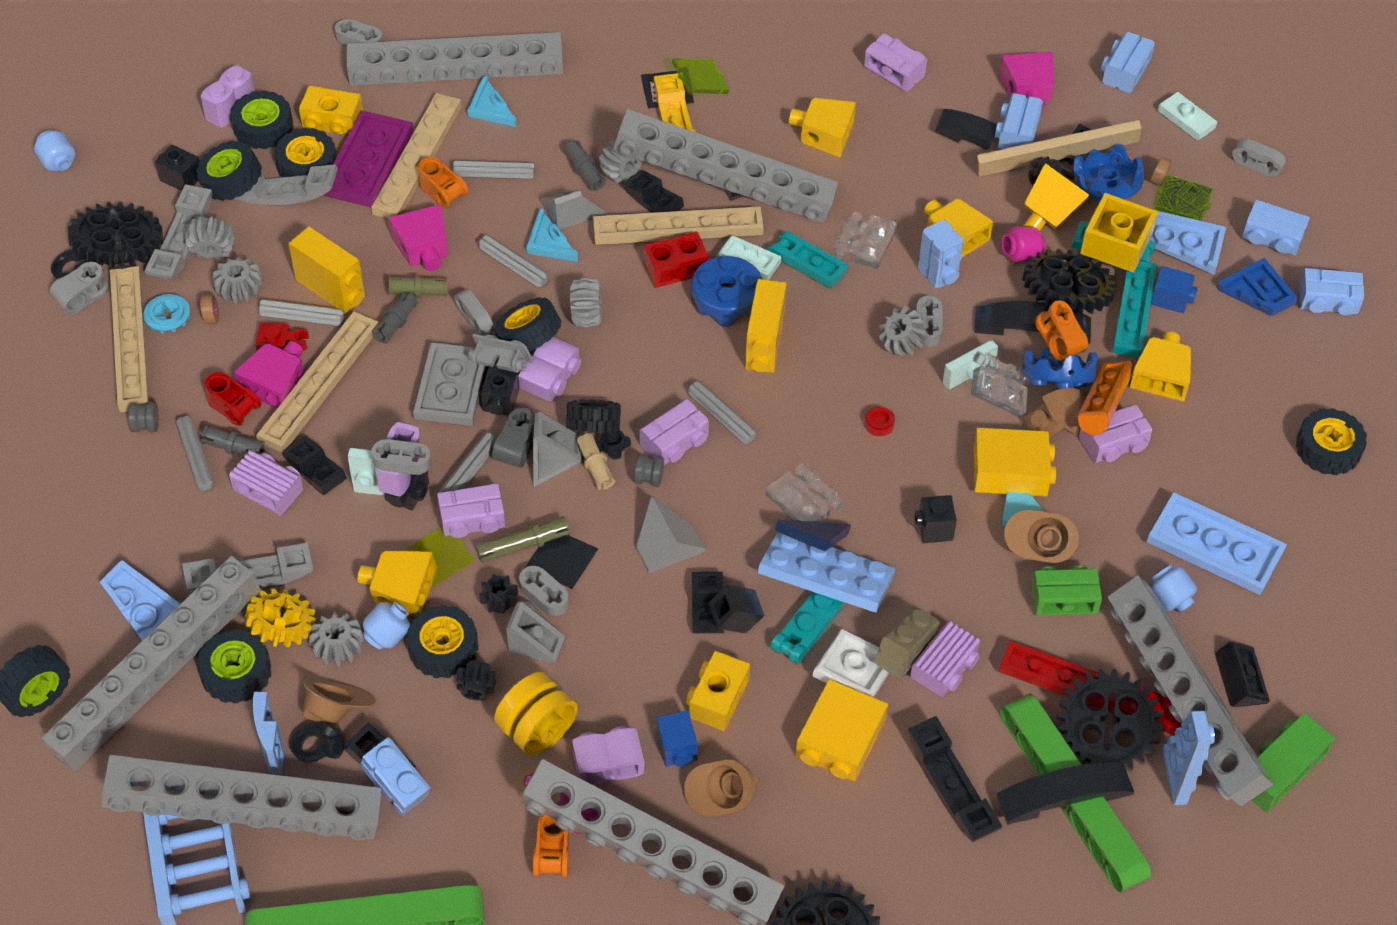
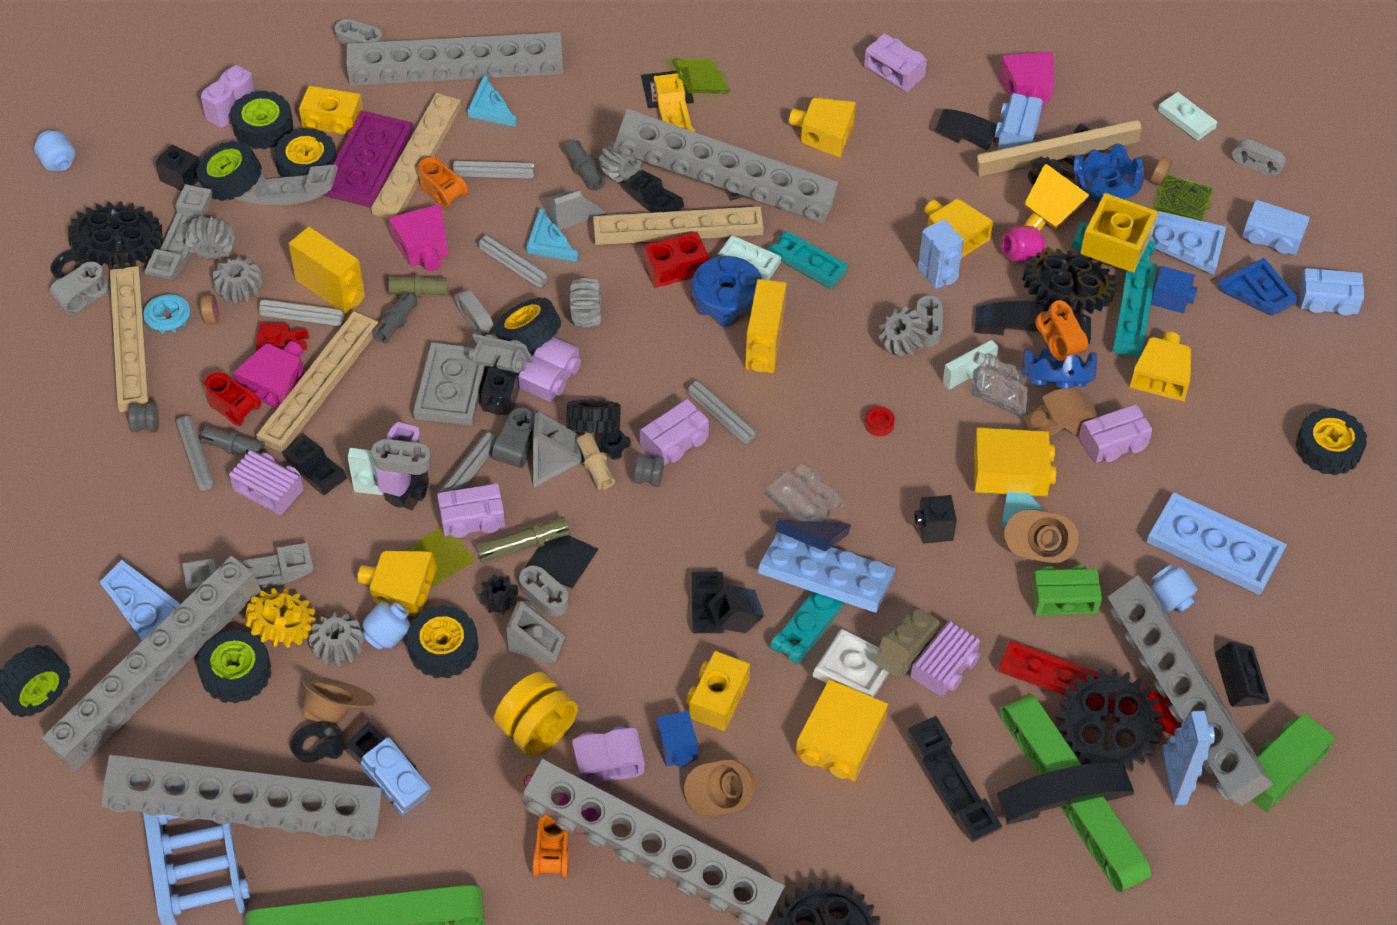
(268, 733): light blue slope -> none
(476, 680): black gear -> none
(666, 538): light grey slope -> none
(873, 243): clear plate -> none
(1104, 397): orange brick -> none
(1127, 62): light blue brick -> none

